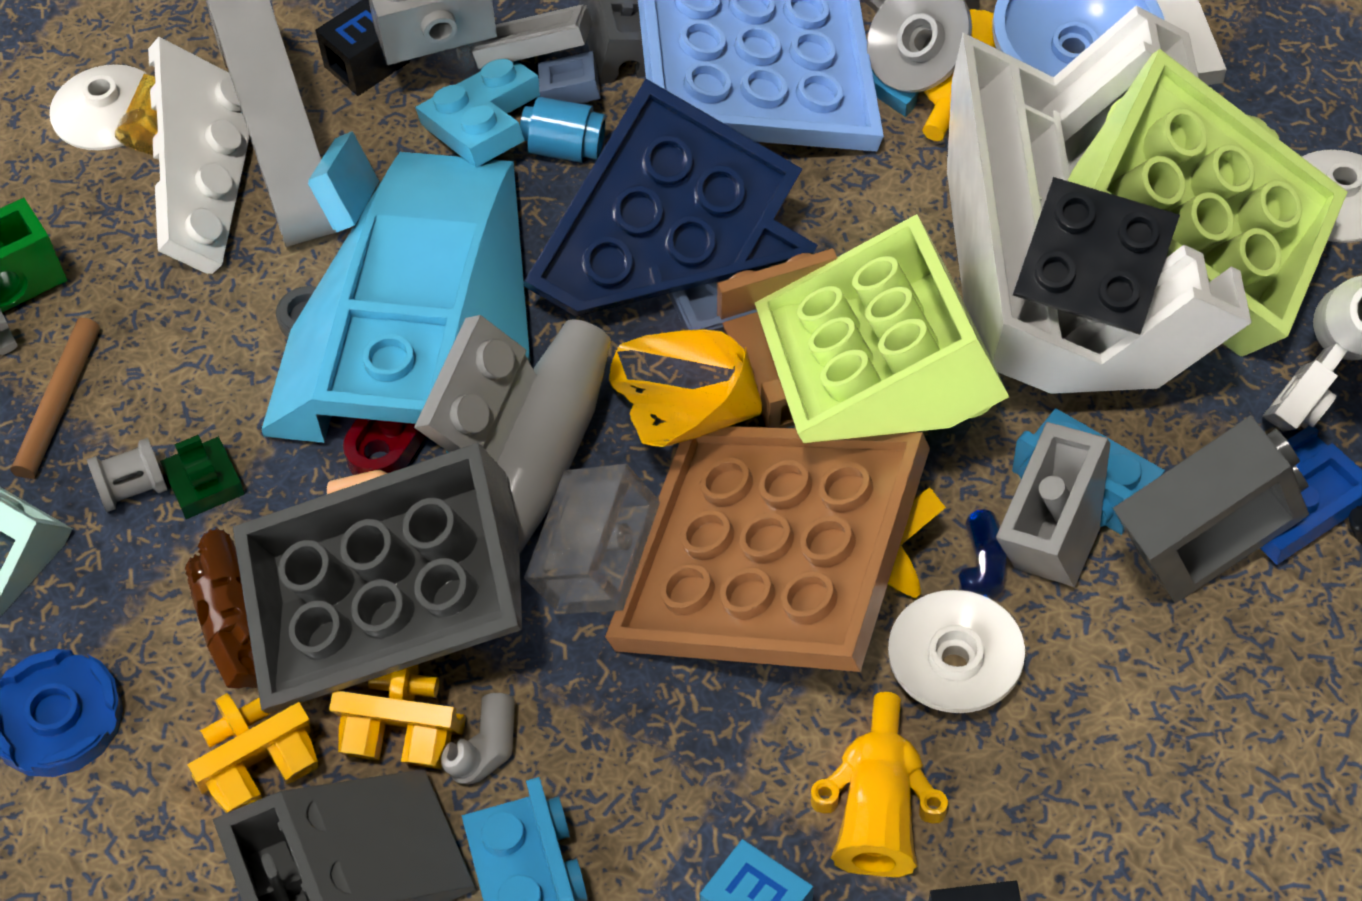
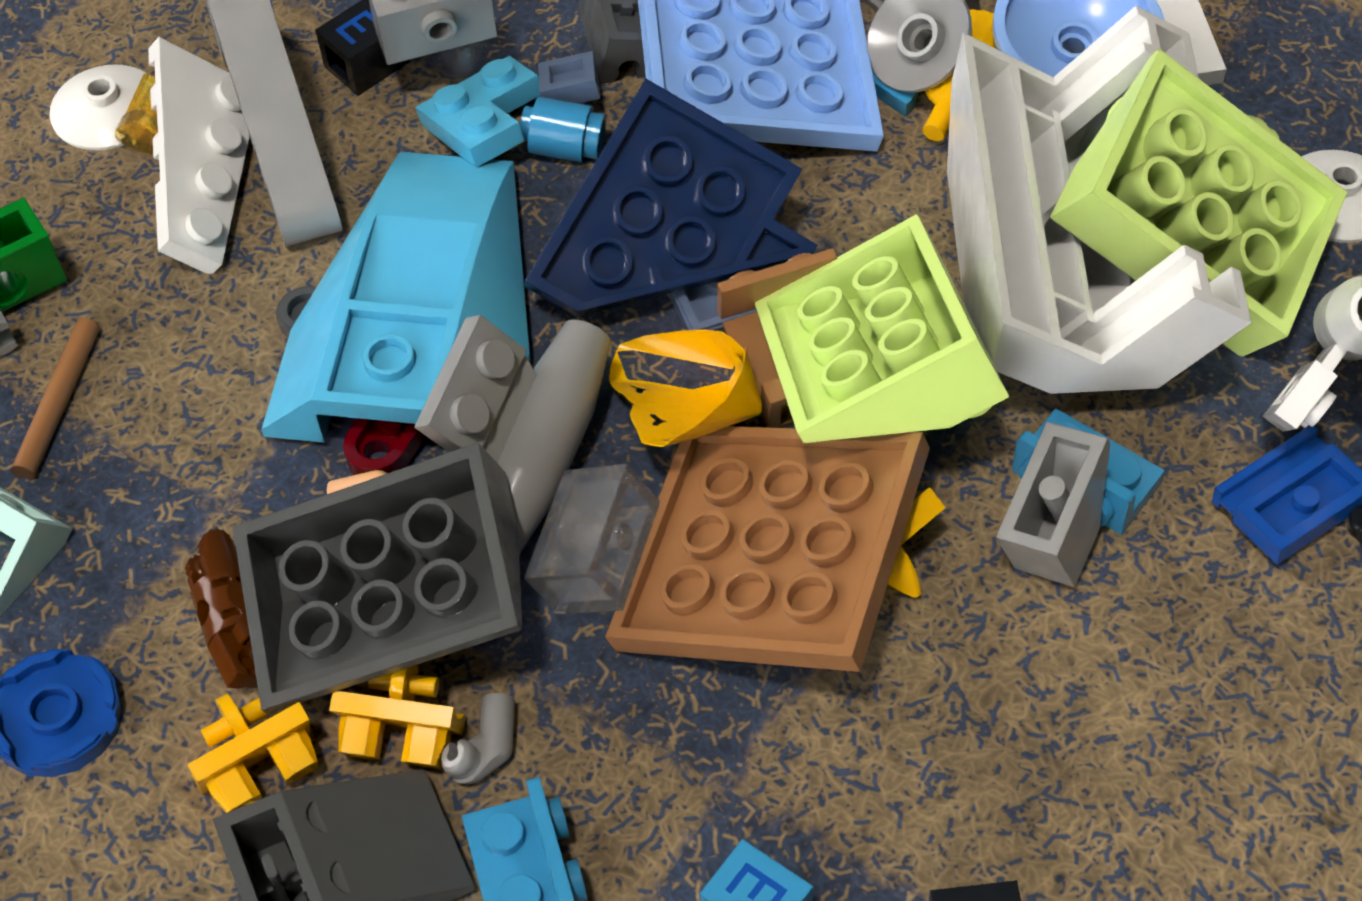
(126, 475): light grey bush -> none
(201, 475): dark green tile -> none
(343, 182): medium azure tile -> none
(535, 35): light grey tile -> none
(877, 812): yellow piece -> none
(962, 626): white dish -> none
(989, 575): clear blue arm -> none
(1096, 255): black hinge -> none
(1215, 507): dark grey window -> none

